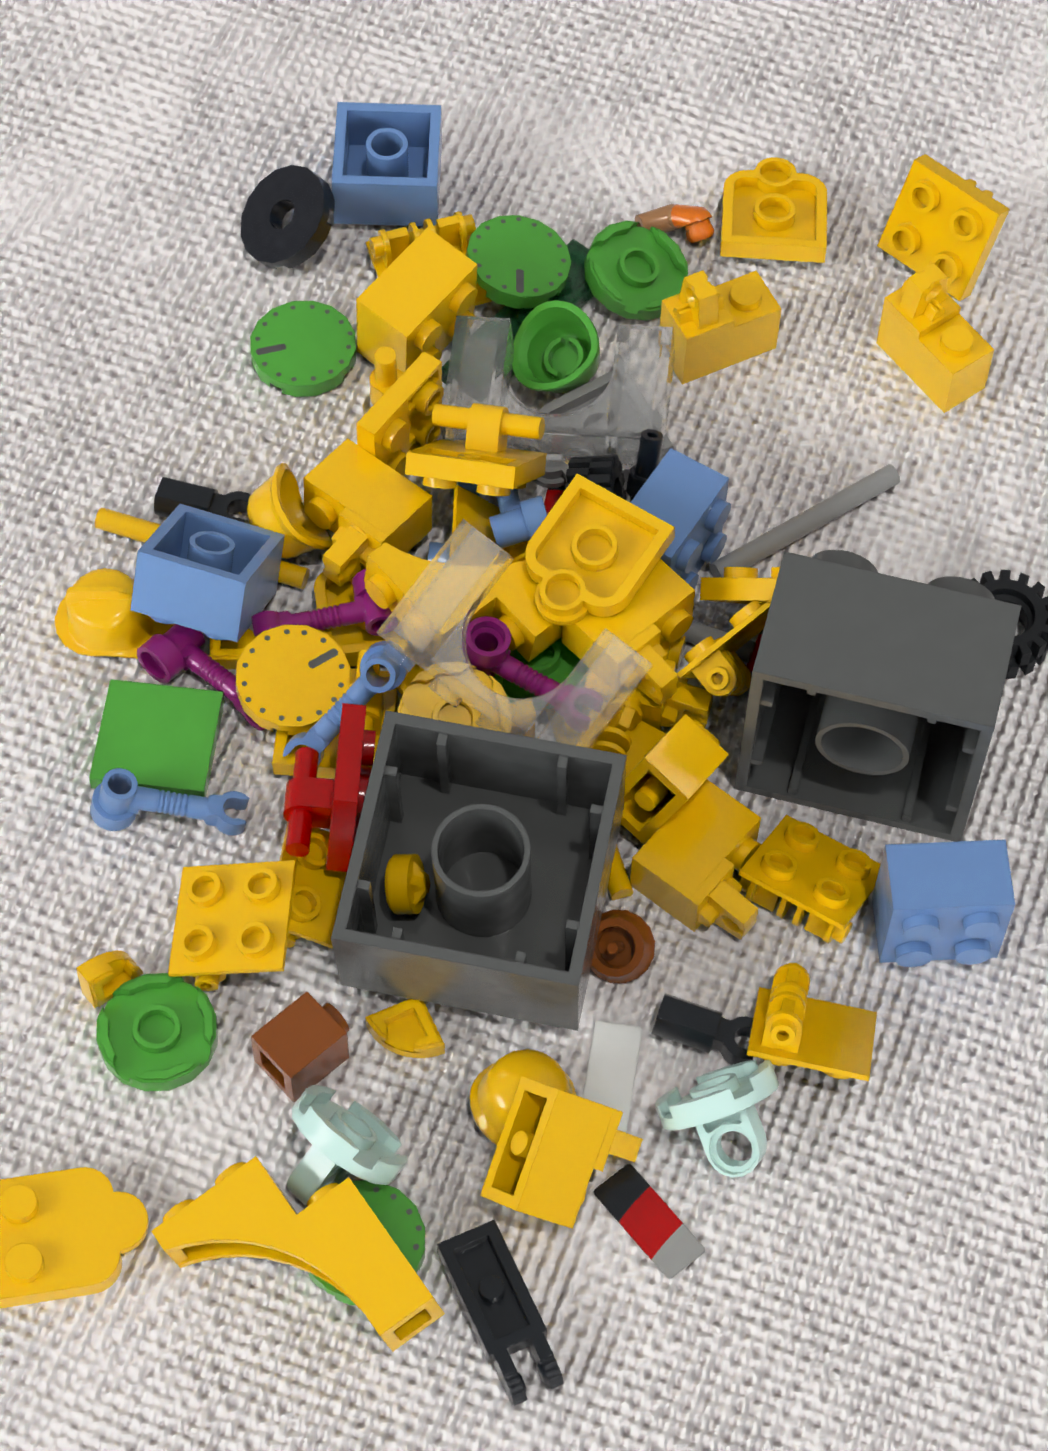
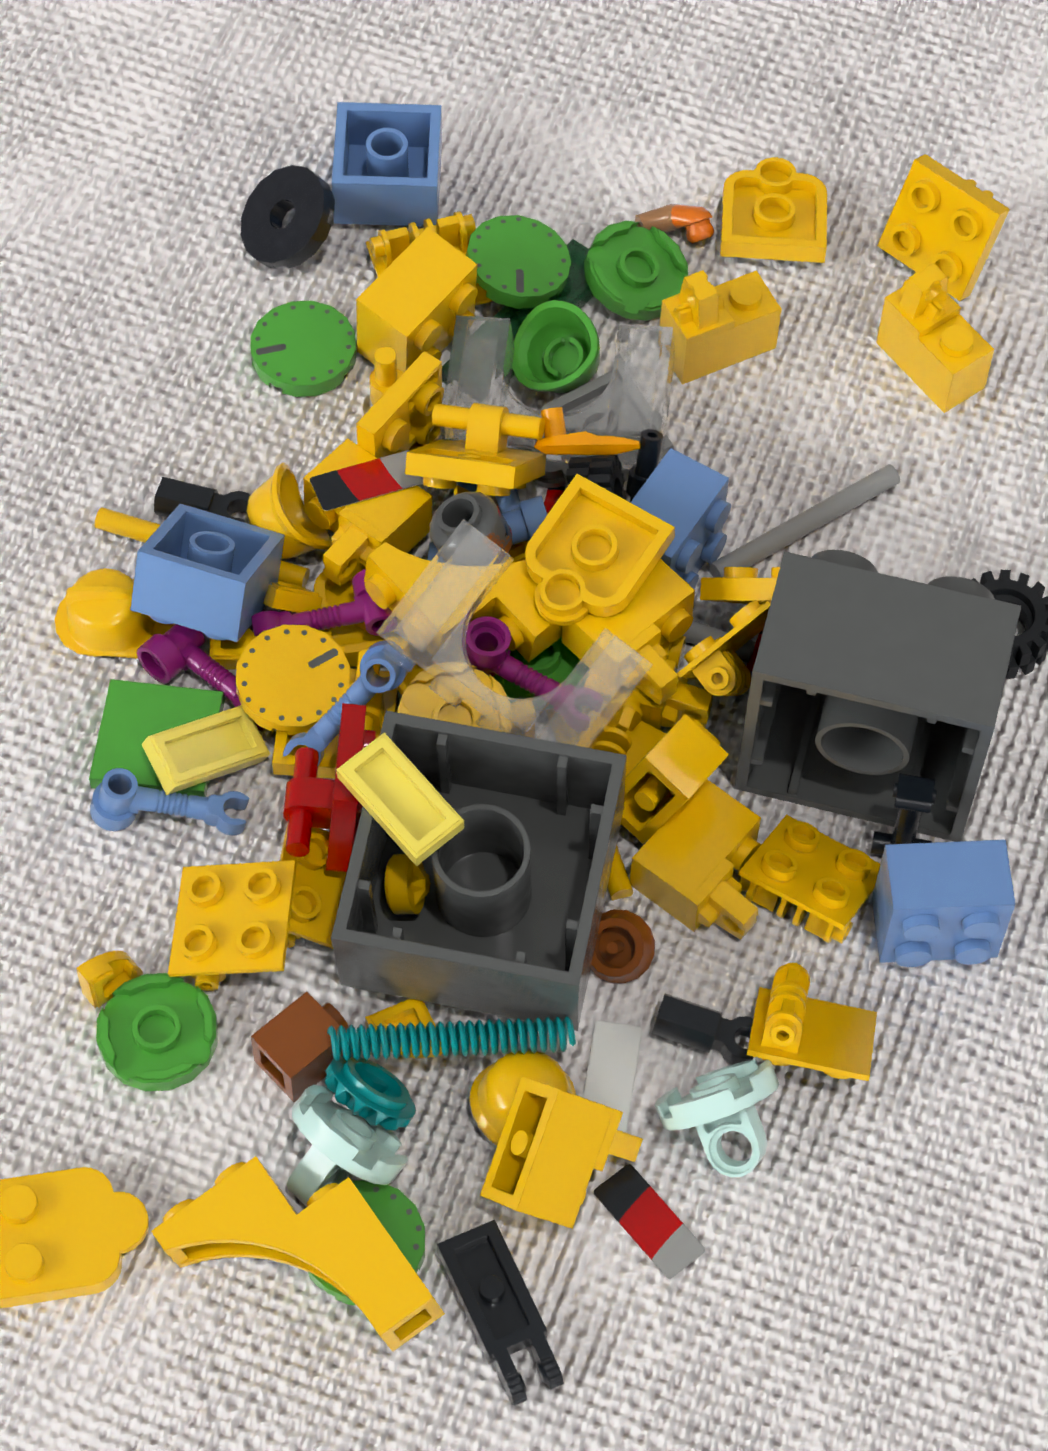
(205, 749): none -> light yellow tile
(291, 597): none -> yellow tile
(363, 481): none -> sticker
(370, 1092): none -> teal gear
(400, 799): none -> light yellow tile
(412, 1036): none -> teal piece
(476, 510): none -> dark grey head
(580, 443): none -> light orange bar
(912, 798): none -> black piece

